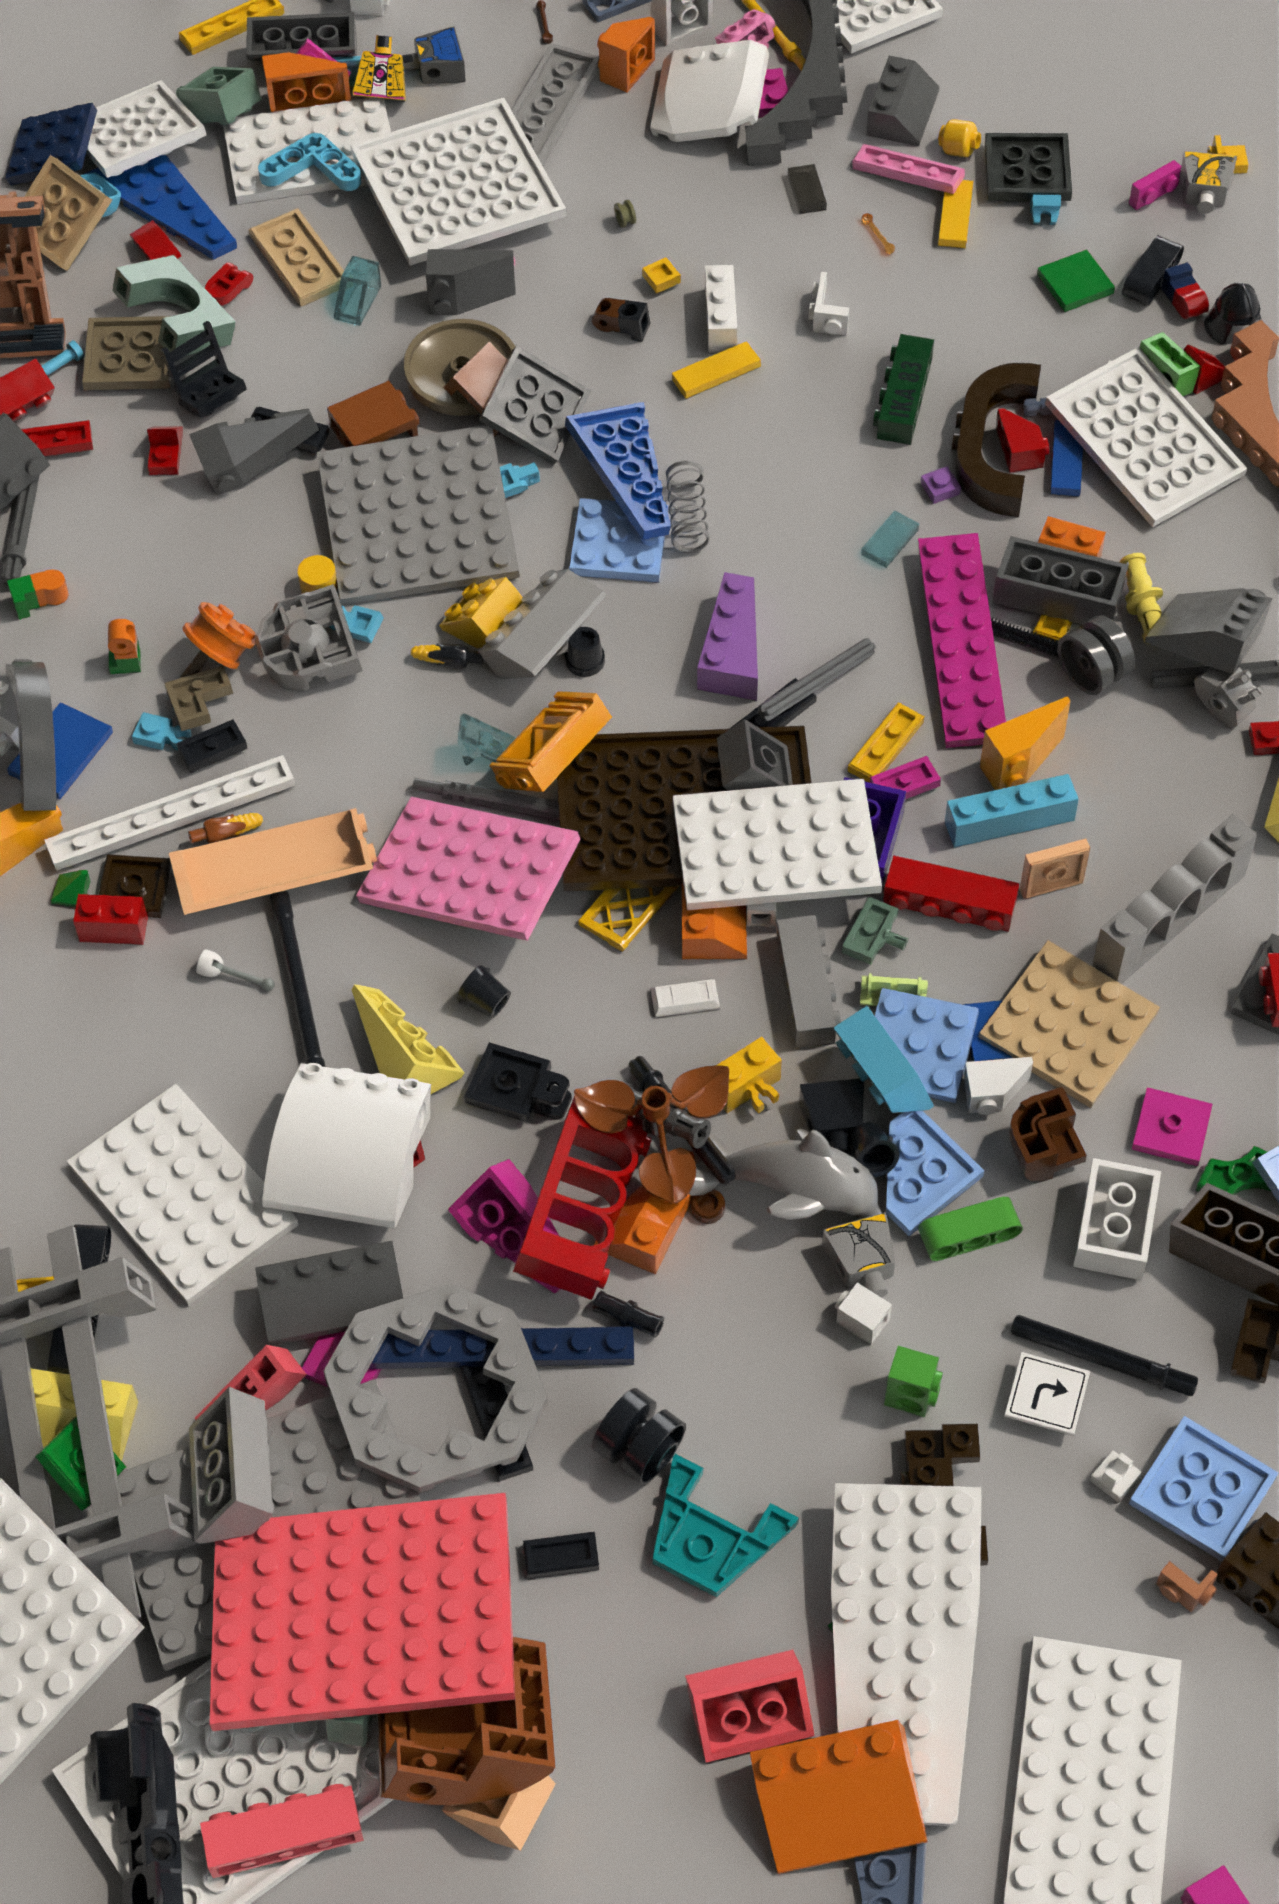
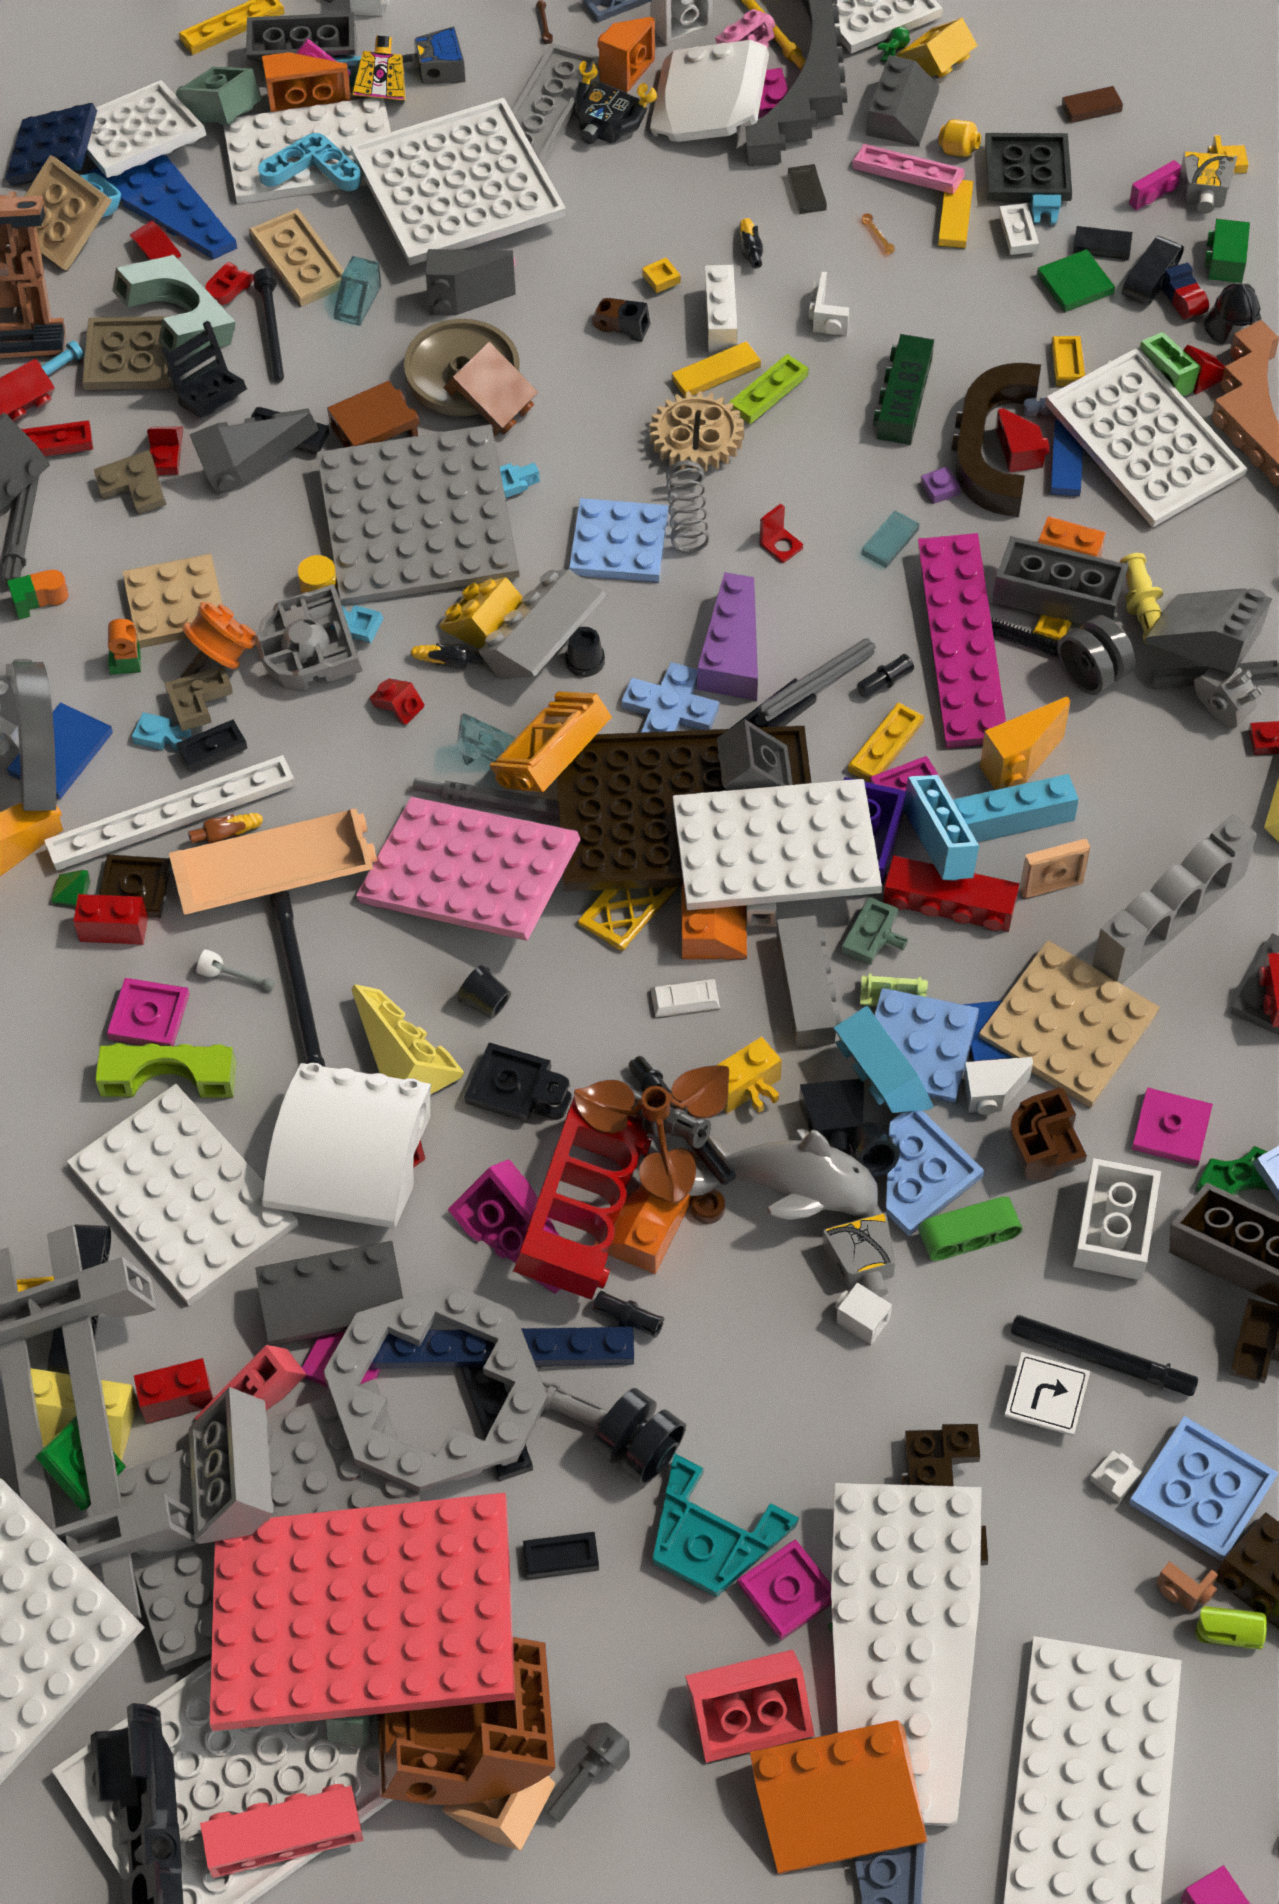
(126, 1068): none -> lime arch
(133, 474): none -> dark tan plate
(148, 1013): none -> dark pink plate
(169, 596): none -> tan plate
(173, 1390): none -> red brick
(265, 283): none -> black piece
(398, 697): none -> red bracket
(533, 404): plate -> none
(573, 1406): none -> light grey pin
(589, 1767): none -> dark grey piece
(607, 111): none -> black torso
(625, 213): olive bush -> none
(625, 460): blue wing -> none
(671, 702): none -> light blue plate
(719, 430): none -> tan gear
(751, 242): none -> black piece
(769, 388): none -> lime plate
(773, 530): none -> red bracket
(787, 1589): none -> dark pink plate
(885, 676): none -> black axle
(898, 39): none -> green arm
(913, 1381): bright green brick -> none
(941, 47): none -> yellow slope
(941, 827): none -> medium azure brick
(1018, 229): none -> white plate
(1067, 359): none -> yellow tile
(1092, 104): none -> reddish brown tile
(1103, 242): none -> black tile
(1228, 250): none -> green brick
(1231, 1627): none -> lime arm

